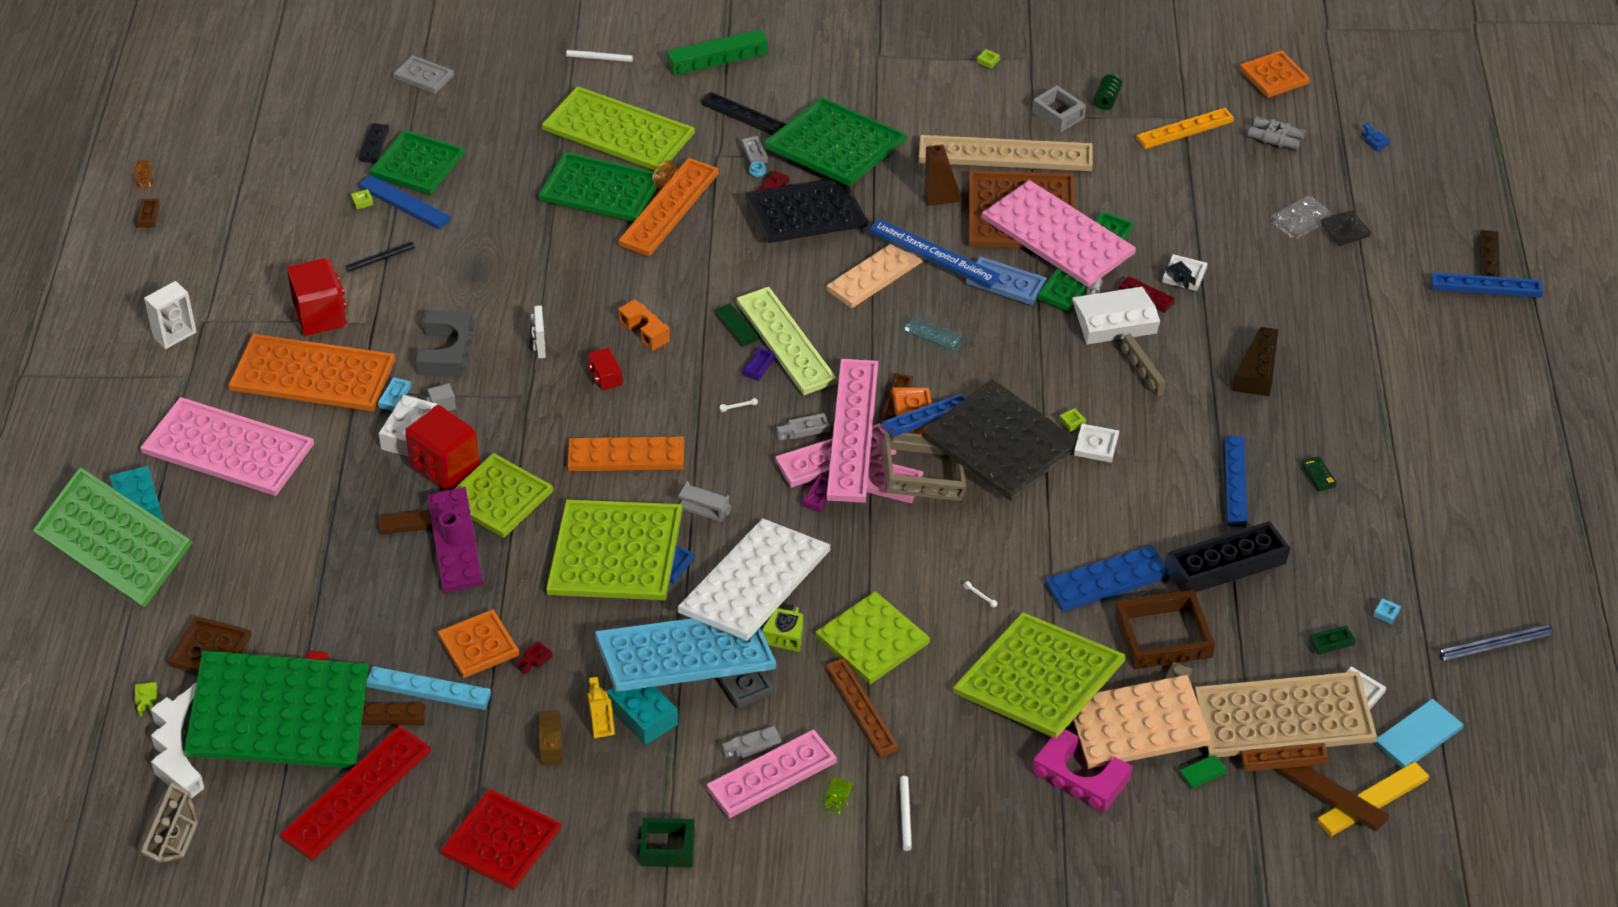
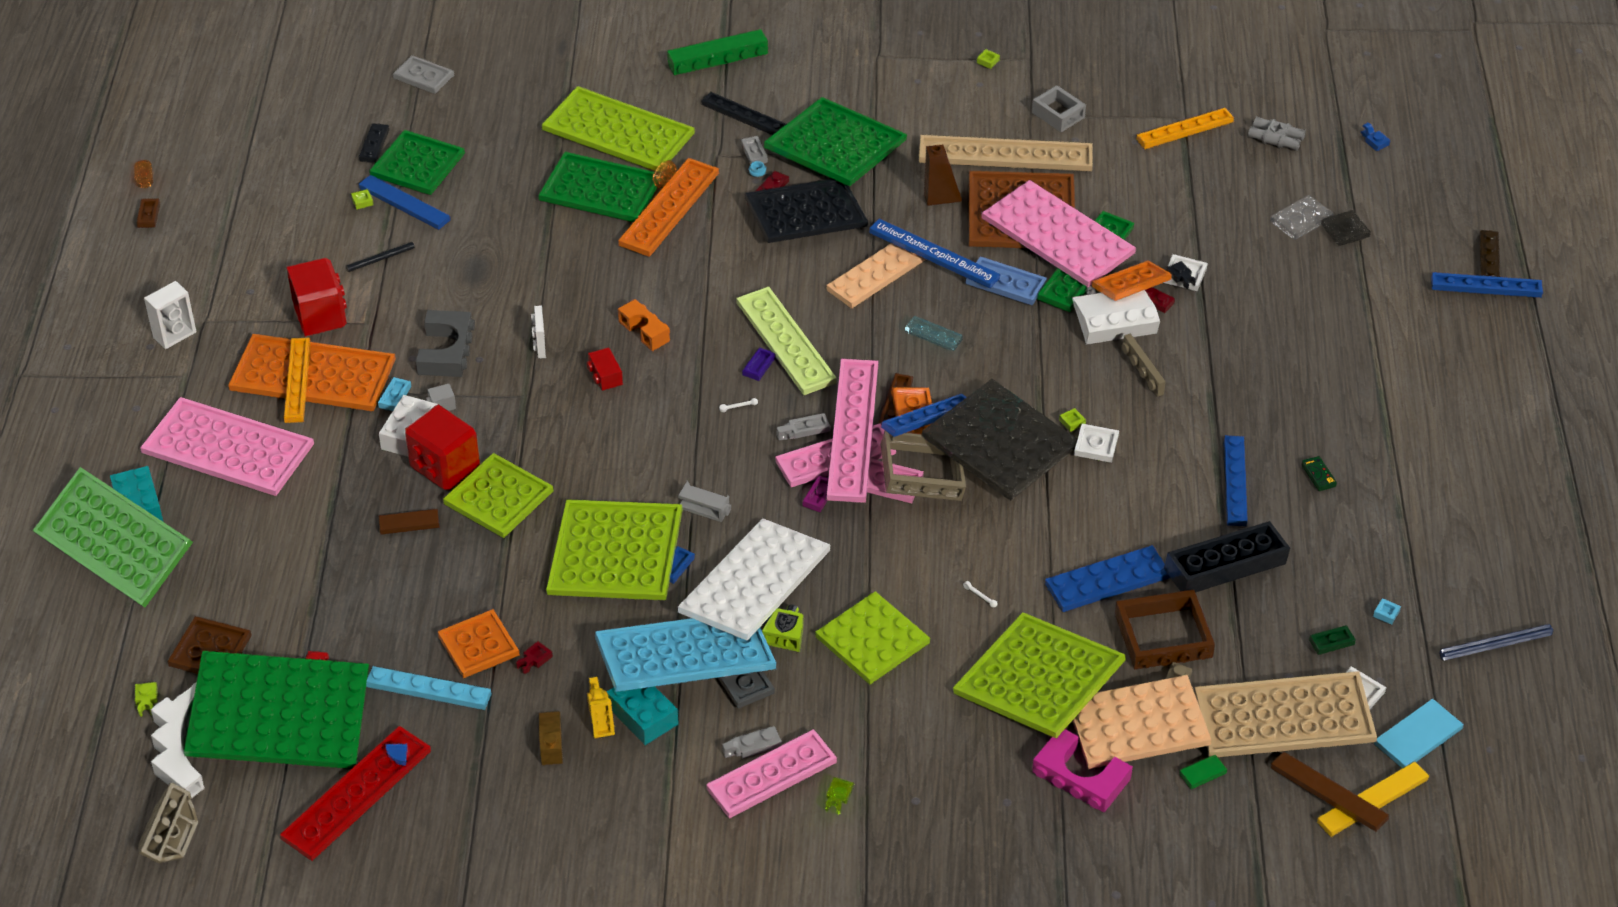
(297, 380): none -> light orange tile
(394, 714): reddish brown plate -> none
(398, 753): none -> blue tile
(455, 540): magenta plate -> none
(501, 839): red plate -> none
(602, 56): white bar -> none
(626, 453): orange plate -> none
(666, 858): dark green window -> none
(736, 324): dark green tile -> none
(862, 708): dark orange tile -> none
(905, 811): white bar -> none
(1108, 91): dark green piece -> none
(1131, 280): none -> orange tile
(1257, 367): dark brown wedge -> none
(1274, 74): orange plate -> none
(1284, 757): dark orange tile -> none

